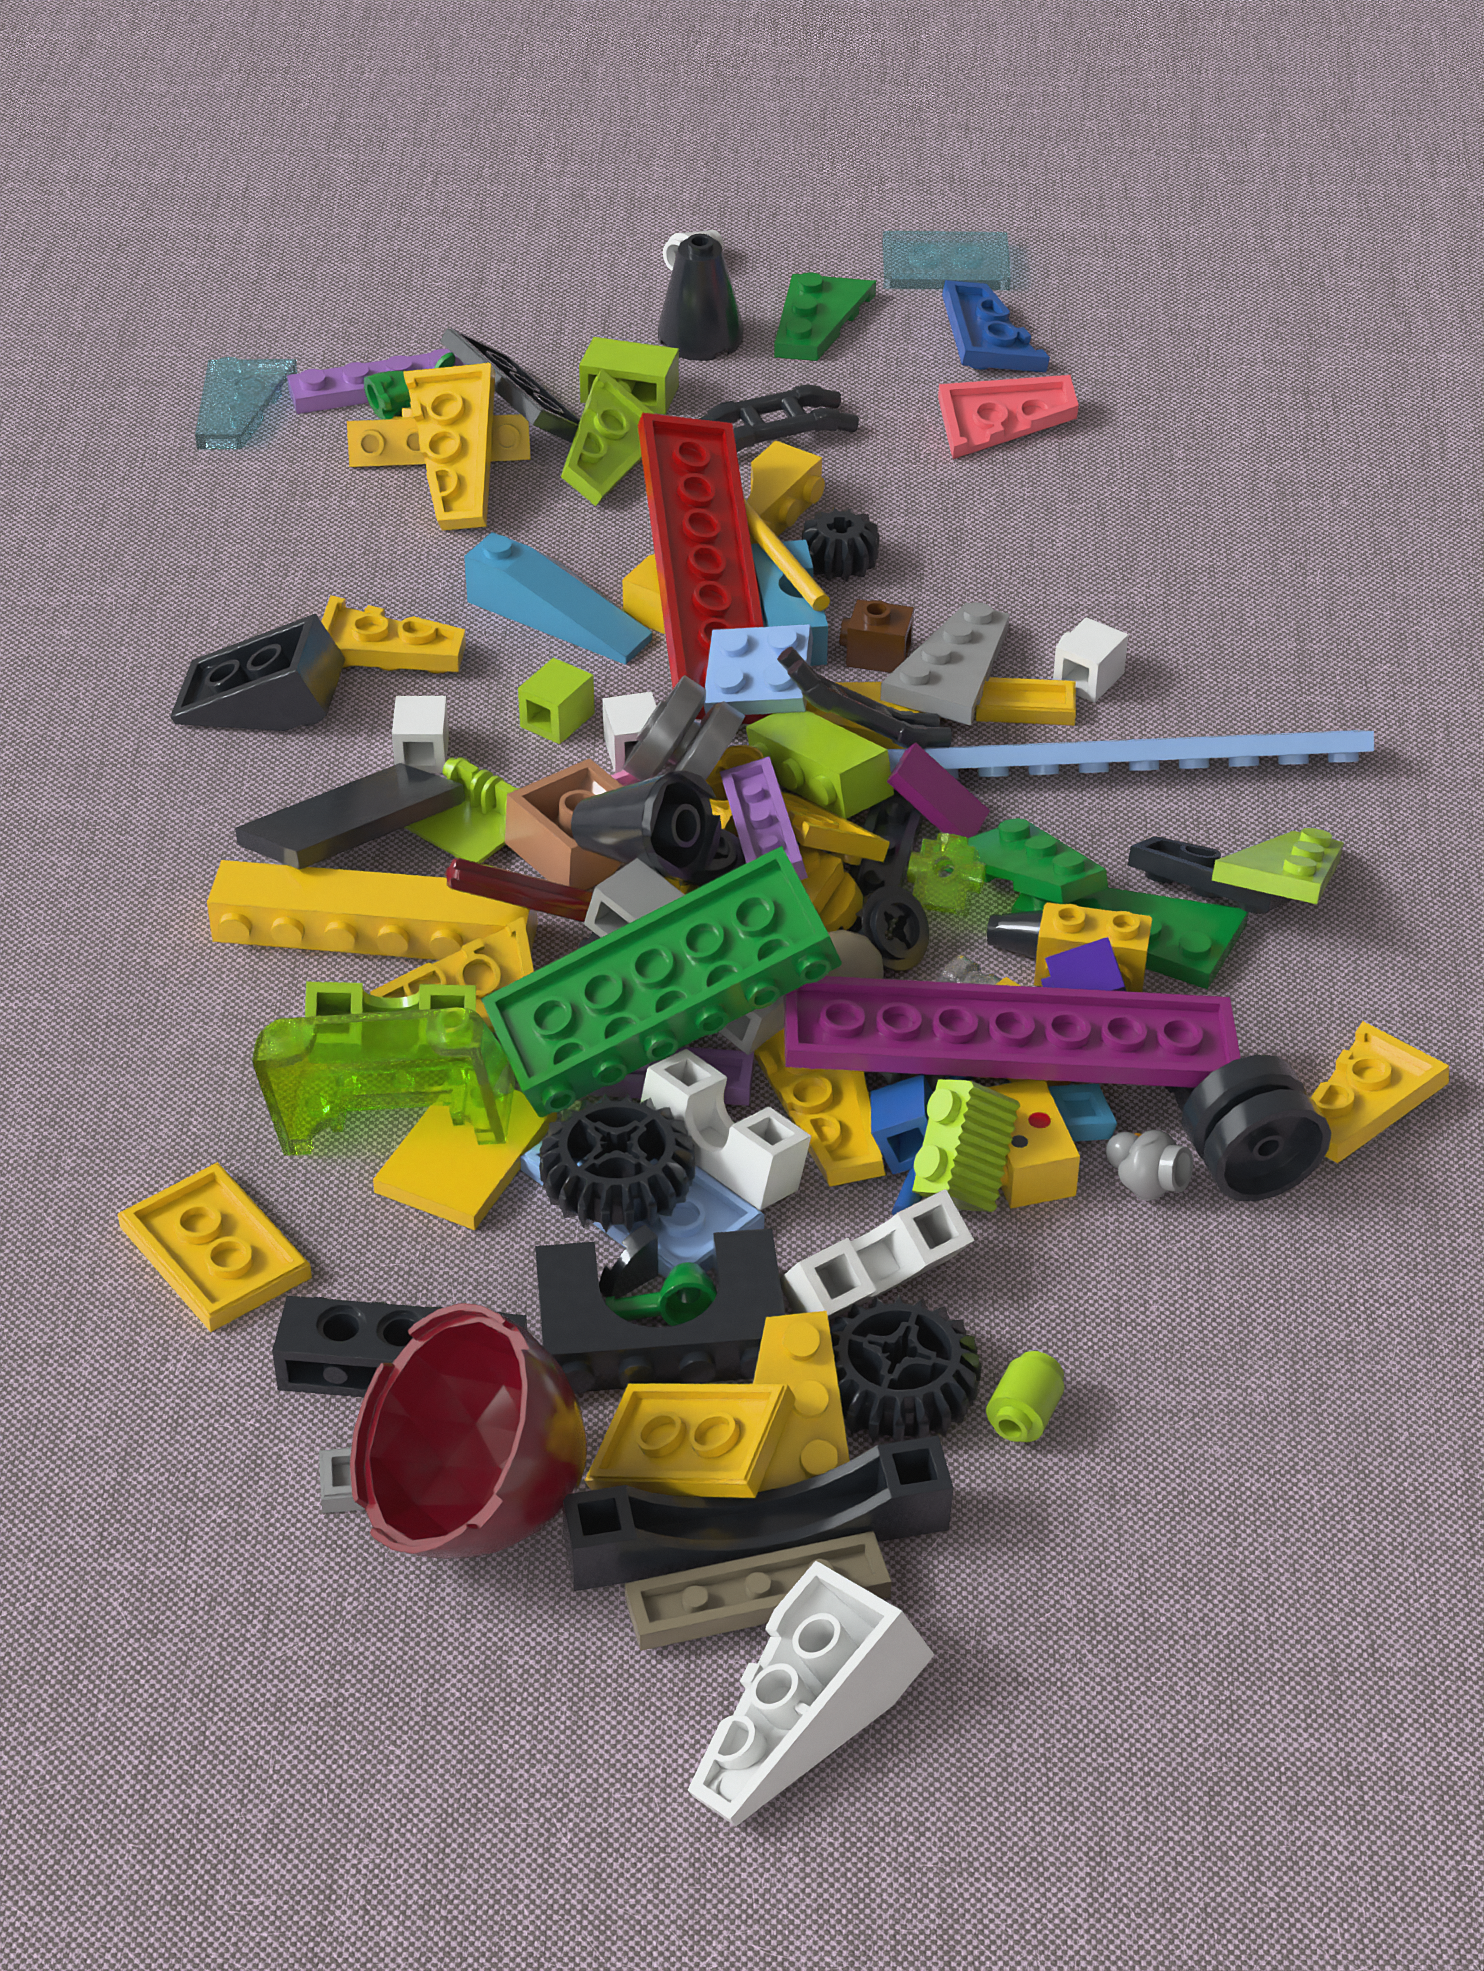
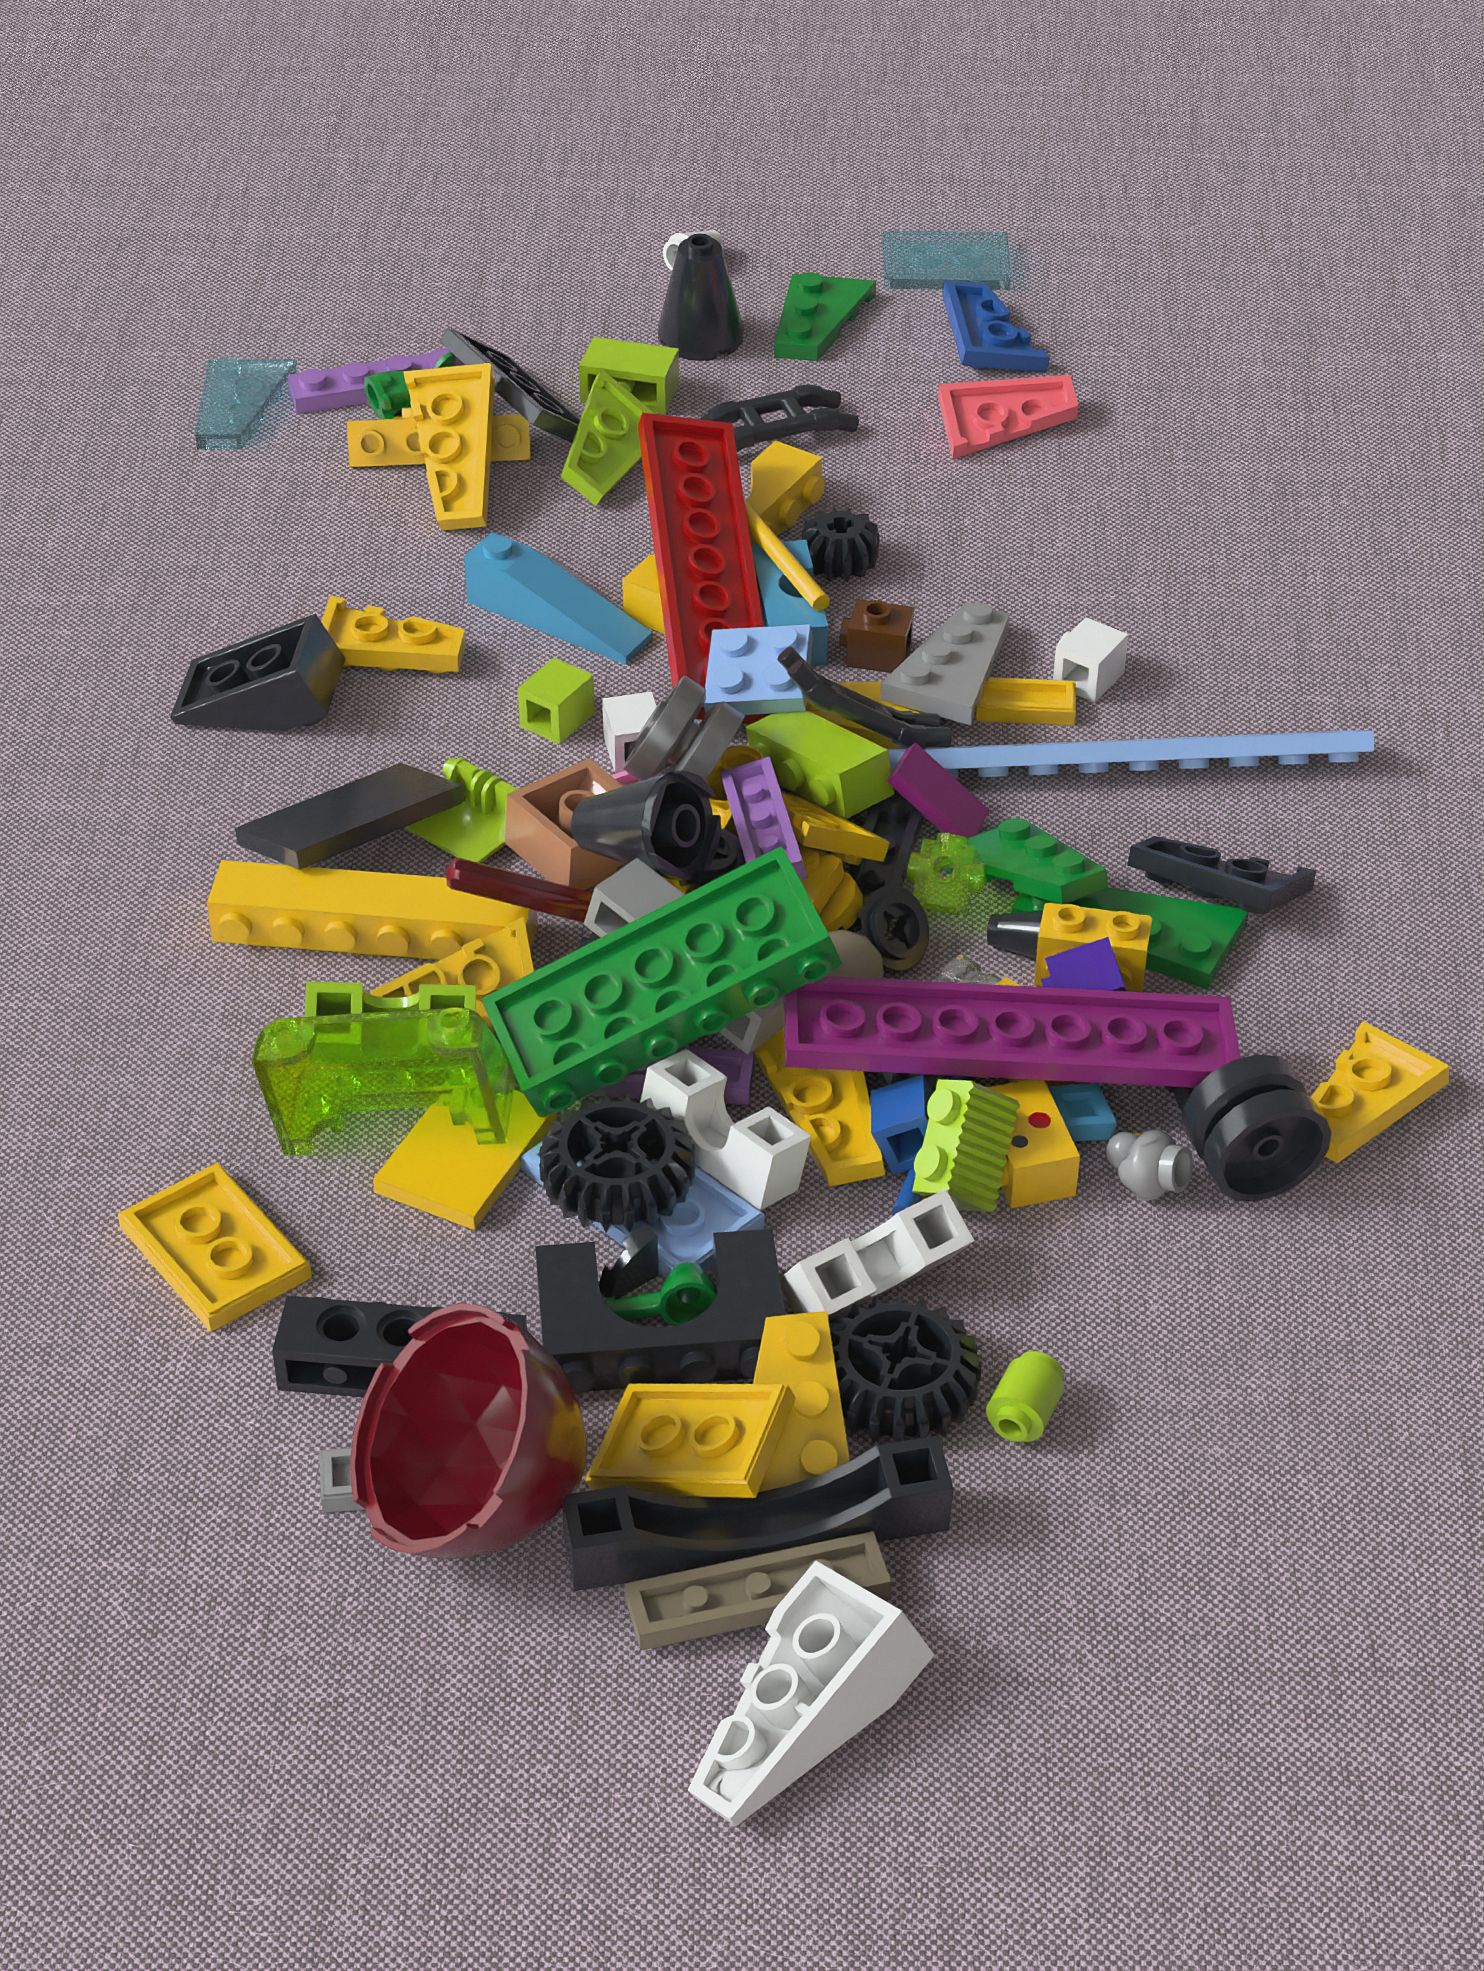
(421, 732): white brick -> none
(1286, 866): lime wing -> none

